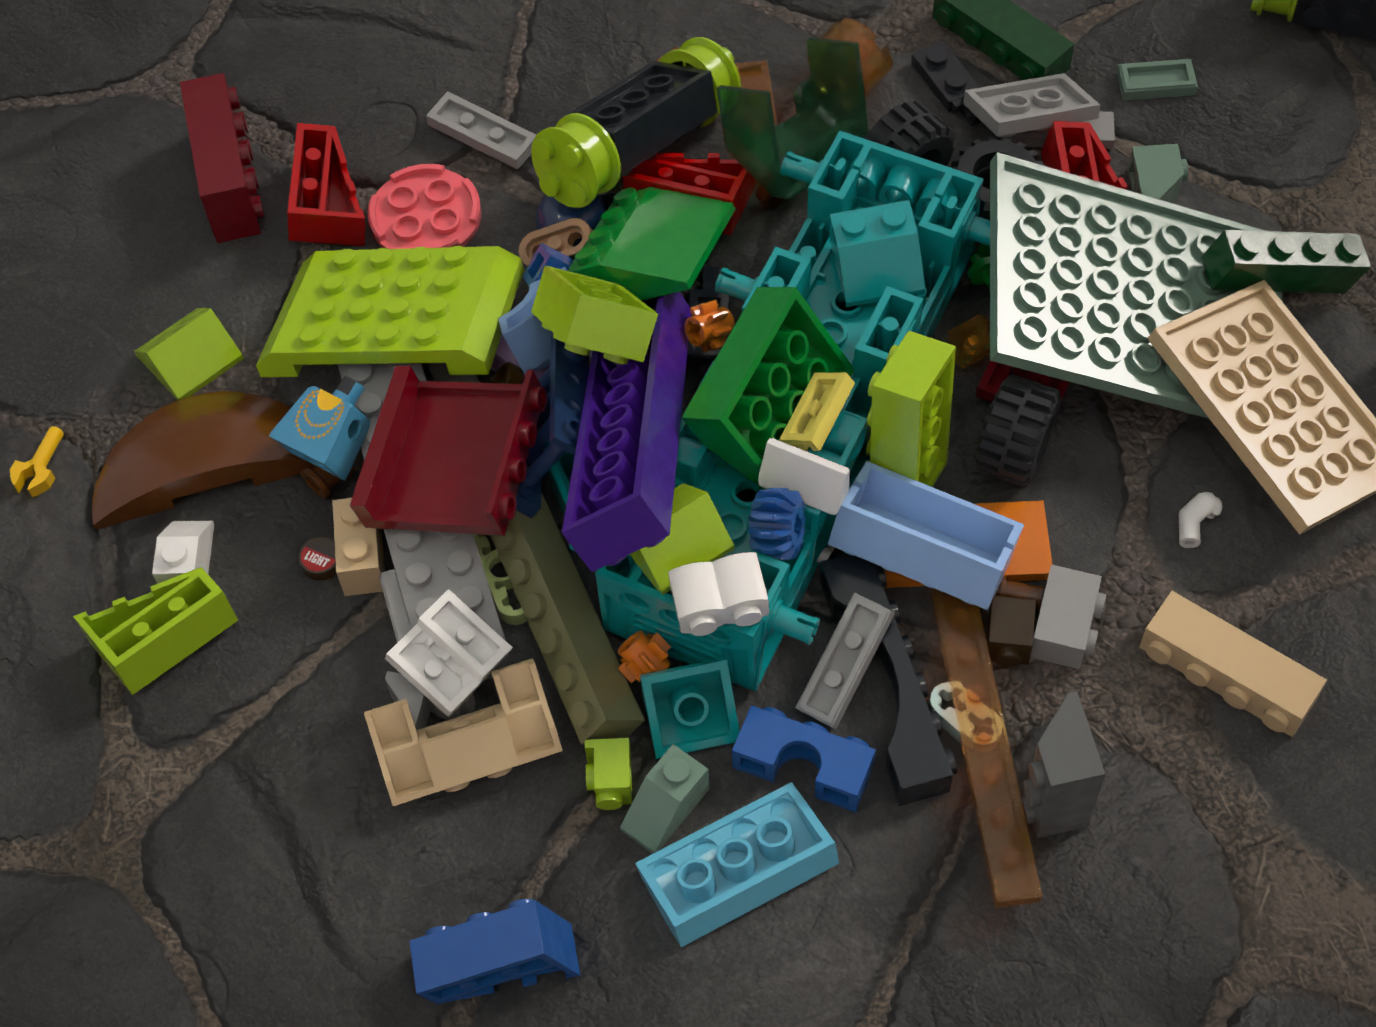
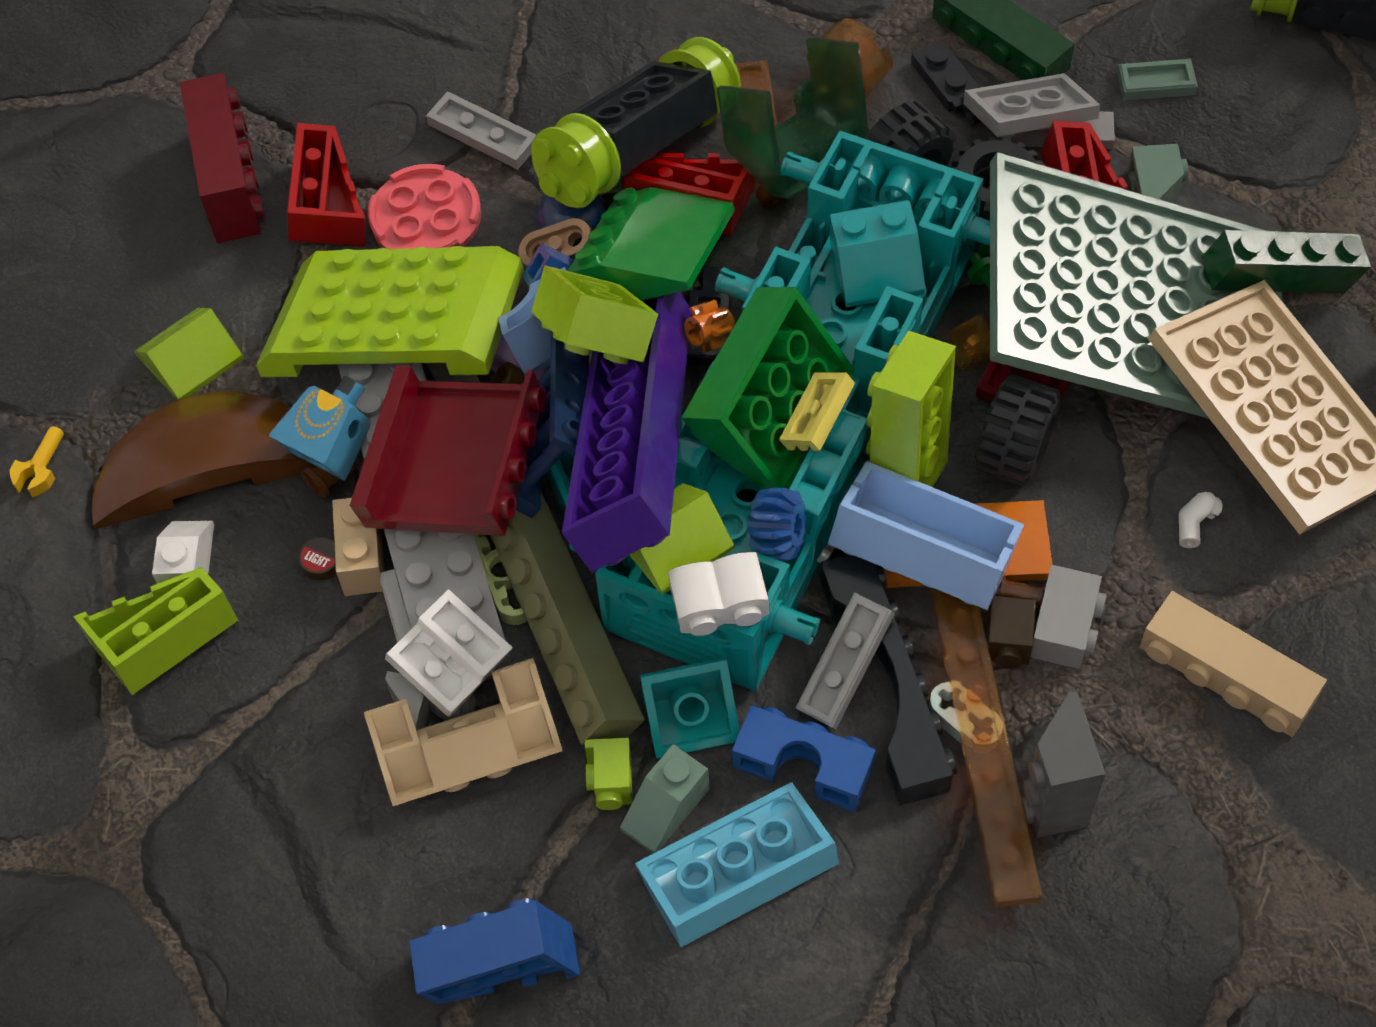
(643, 655): orange gear -> none
(817, 479): white slope -> none

